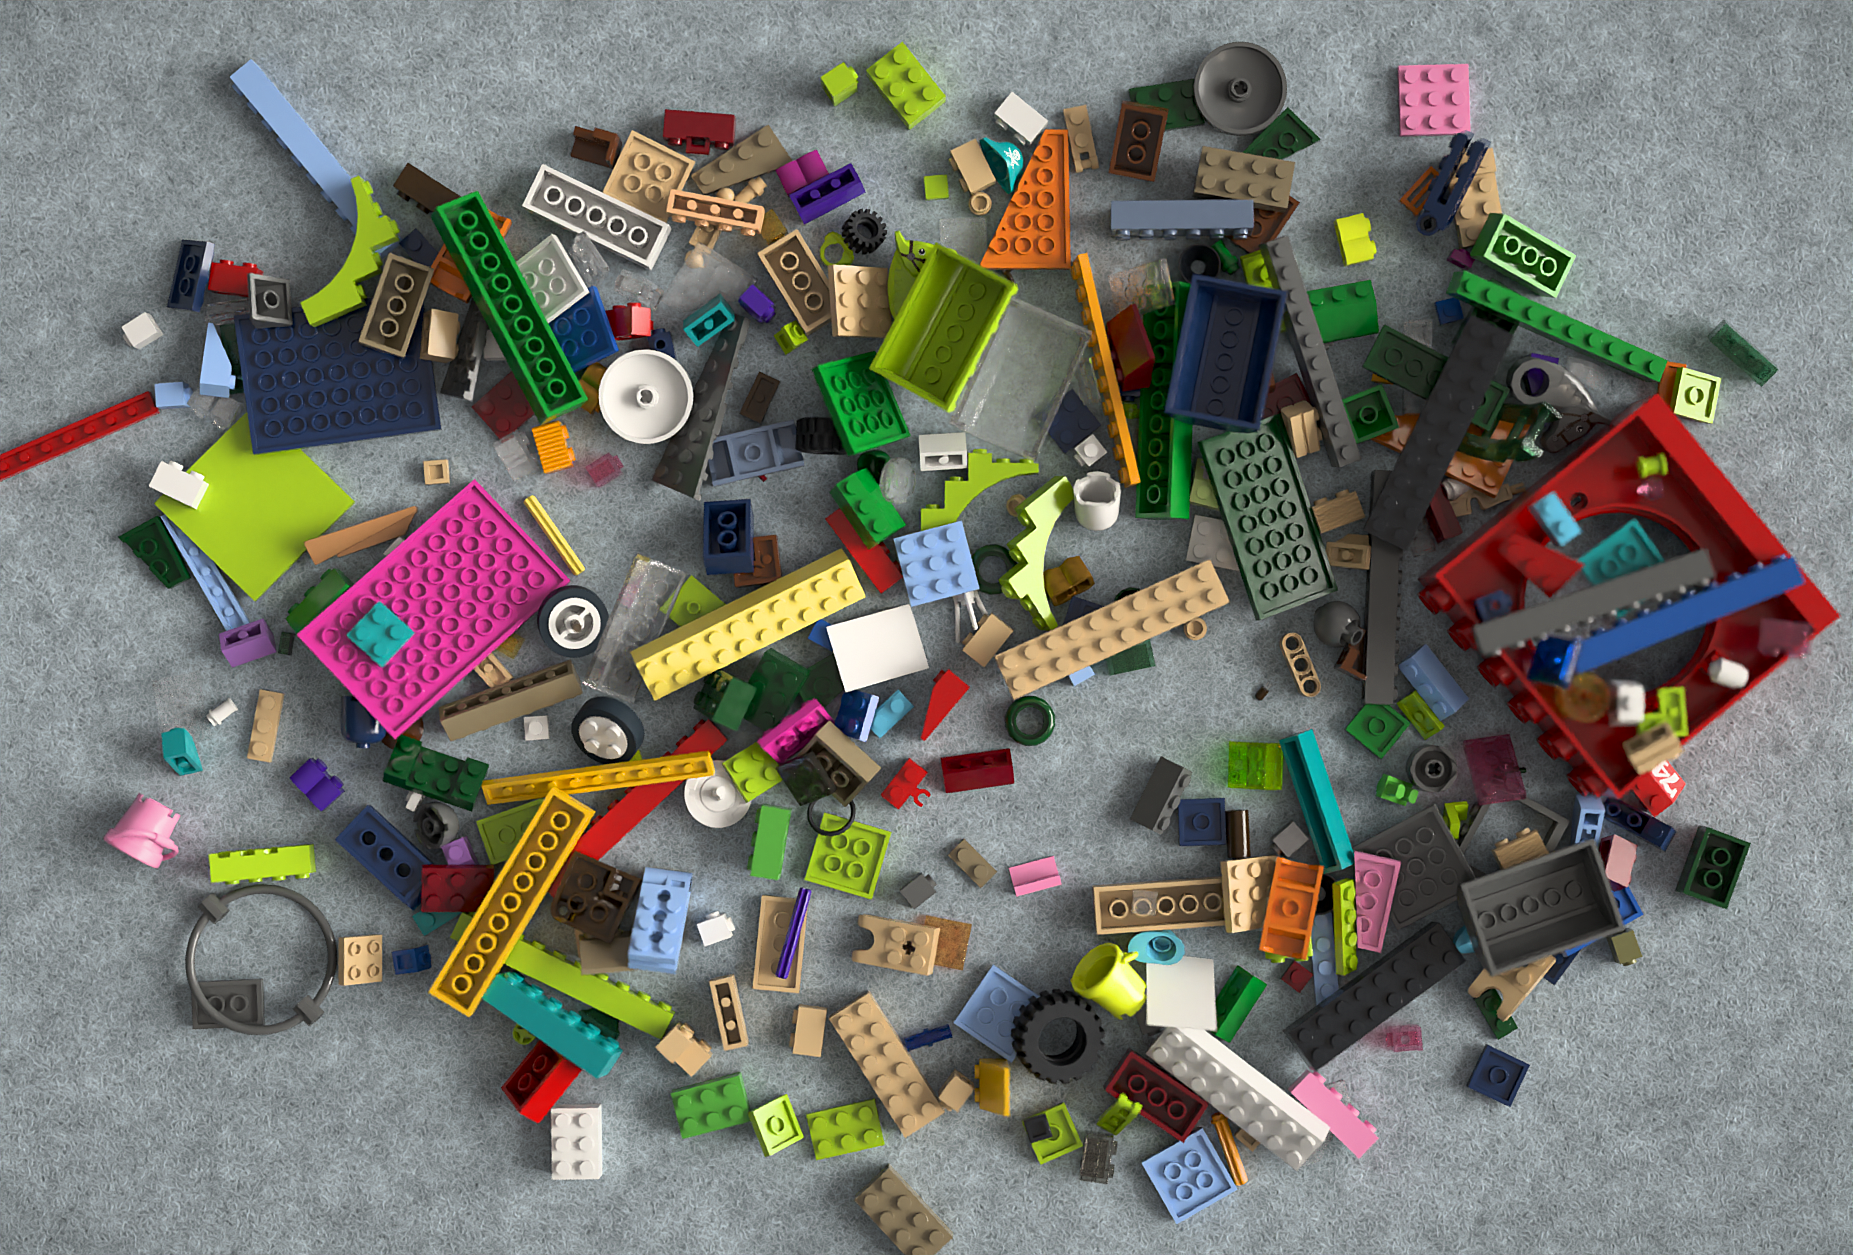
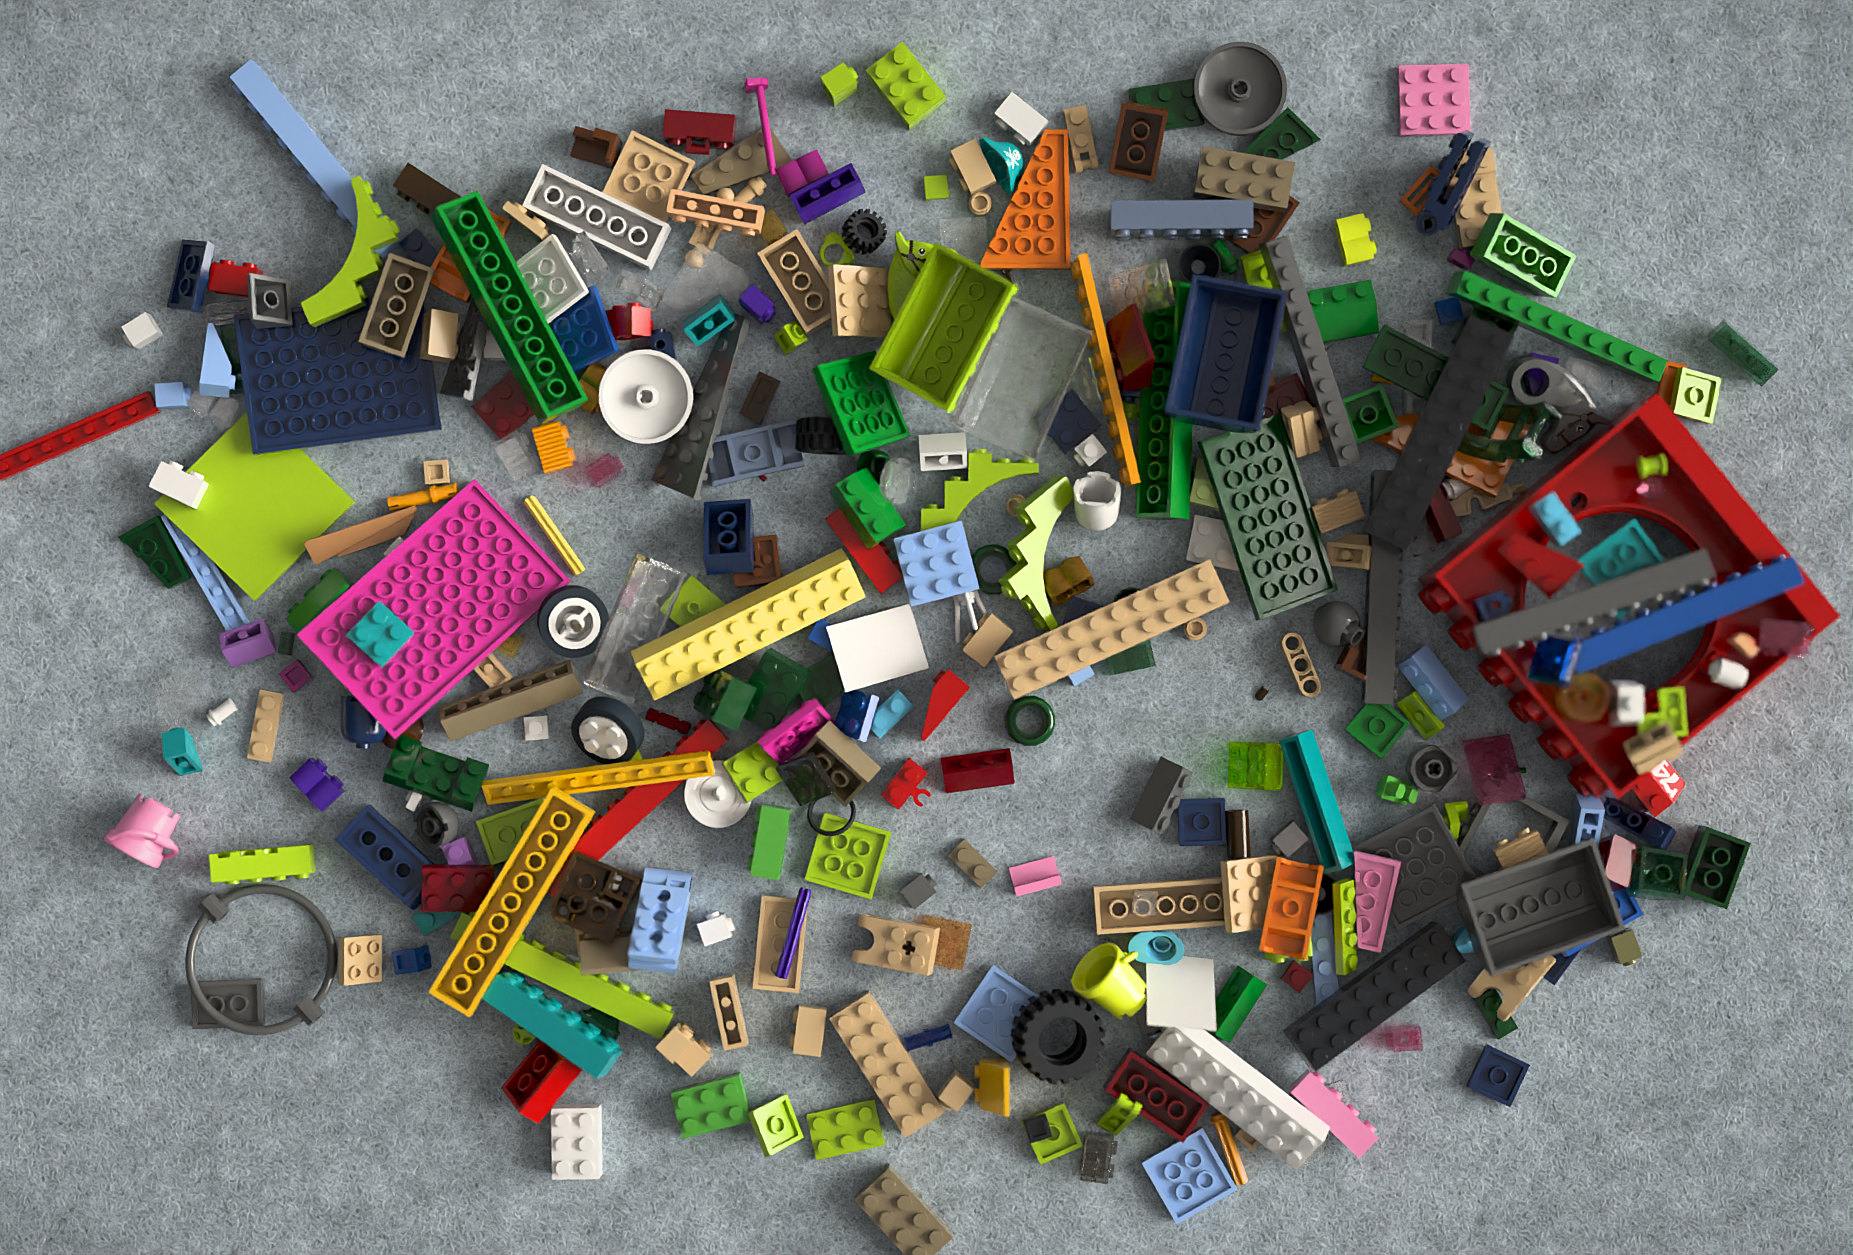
(296, 675): none -> magenta plate
(433, 494): none -> light orange pin
(522, 217): none -> tan plate
(668, 721): none -> dark red axle
(759, 85): none -> dark pink piece
(1659, 875): none -> clear green slope
(1743, 644): none -> light nougat plate

